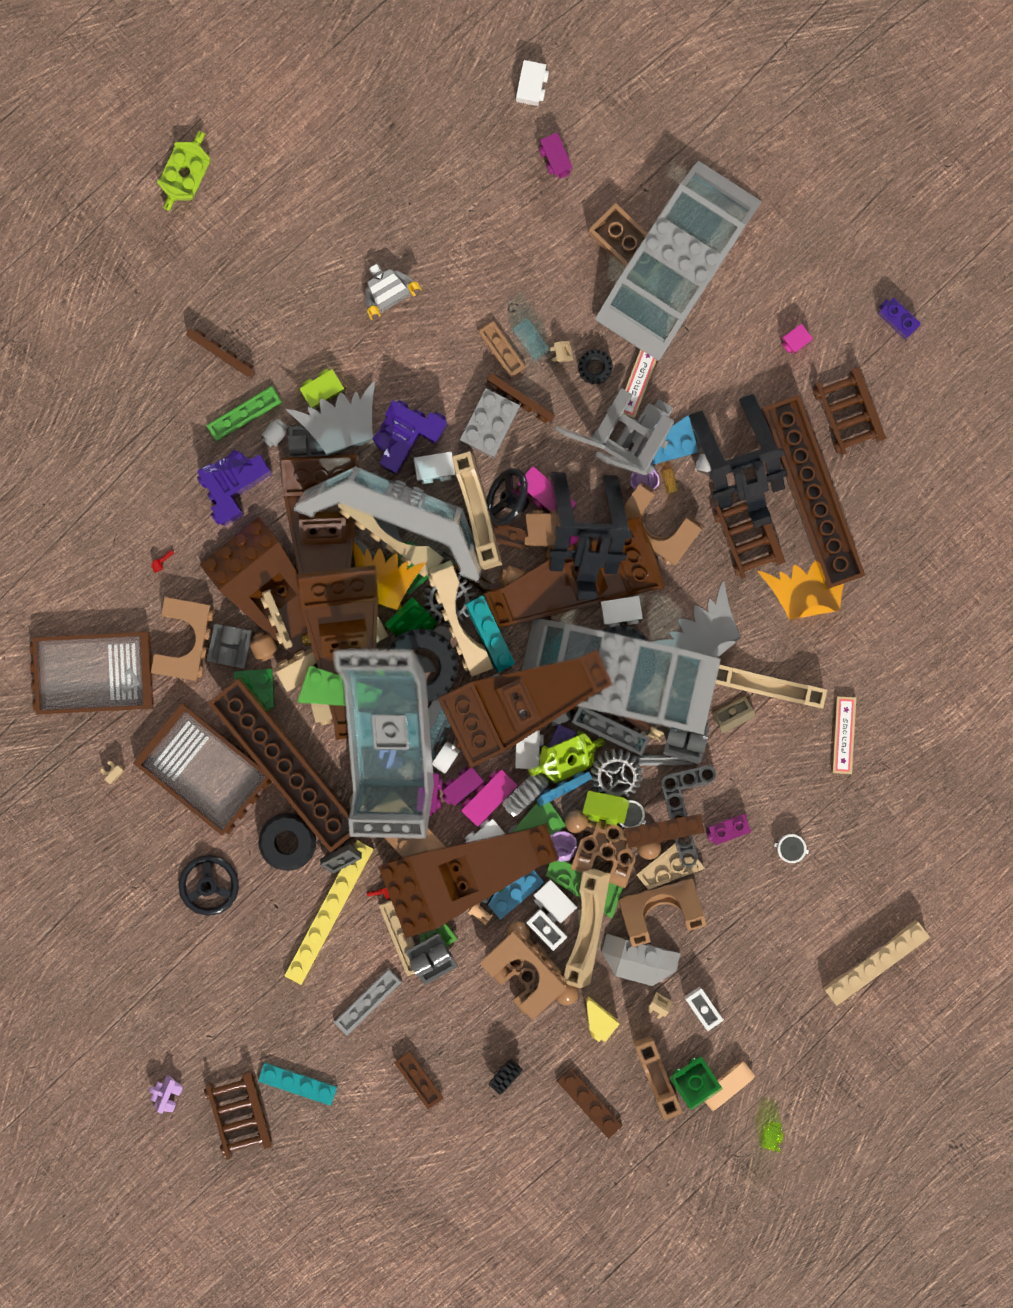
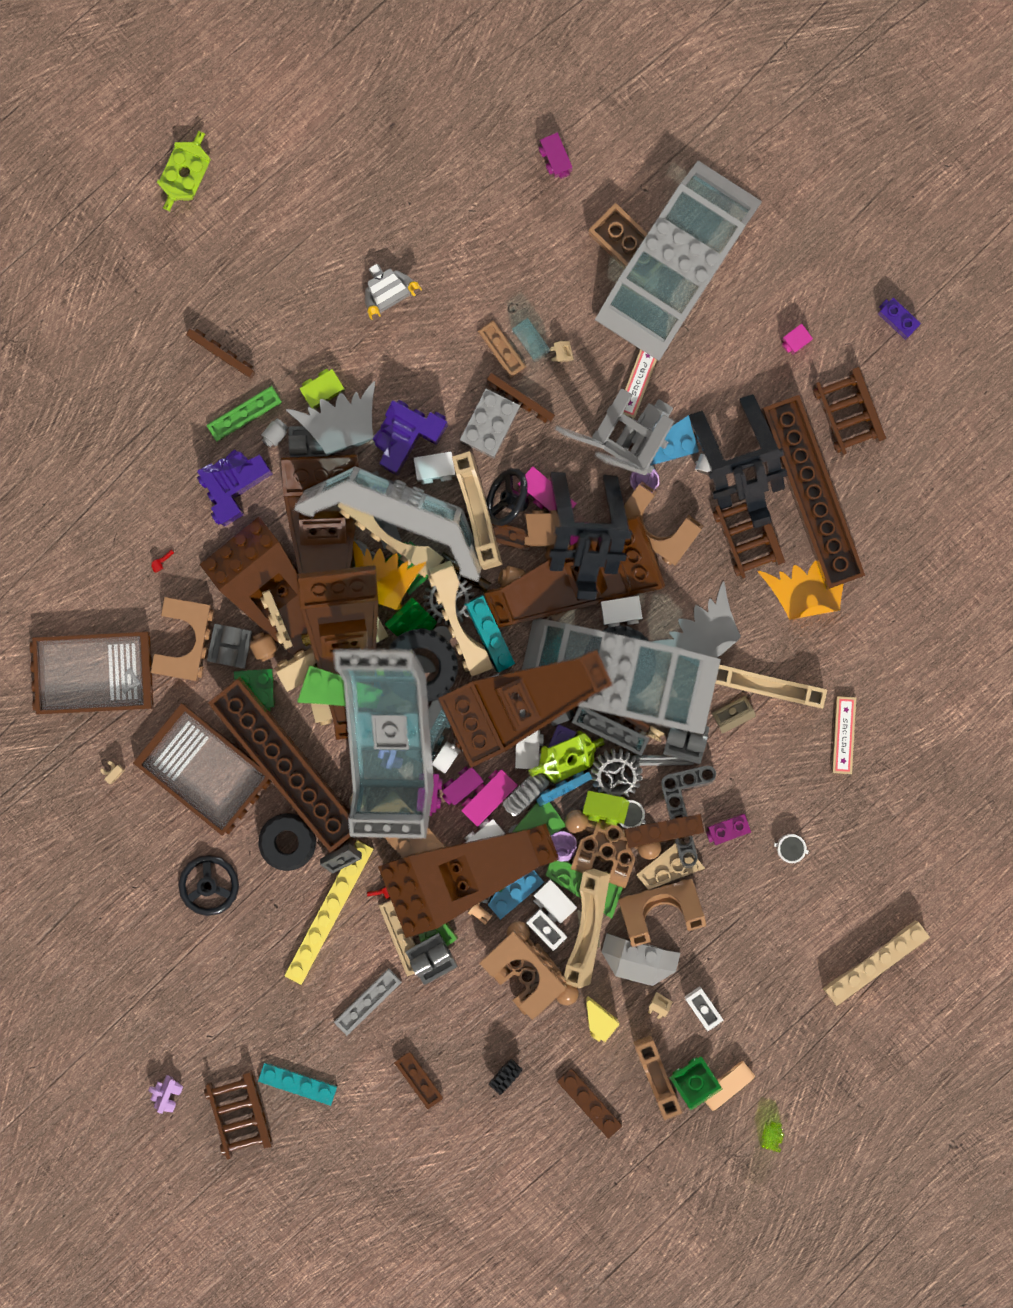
(531, 83): white brick -> none
(595, 378): black tyre -> none
(669, 480): clear yellow pin -> none

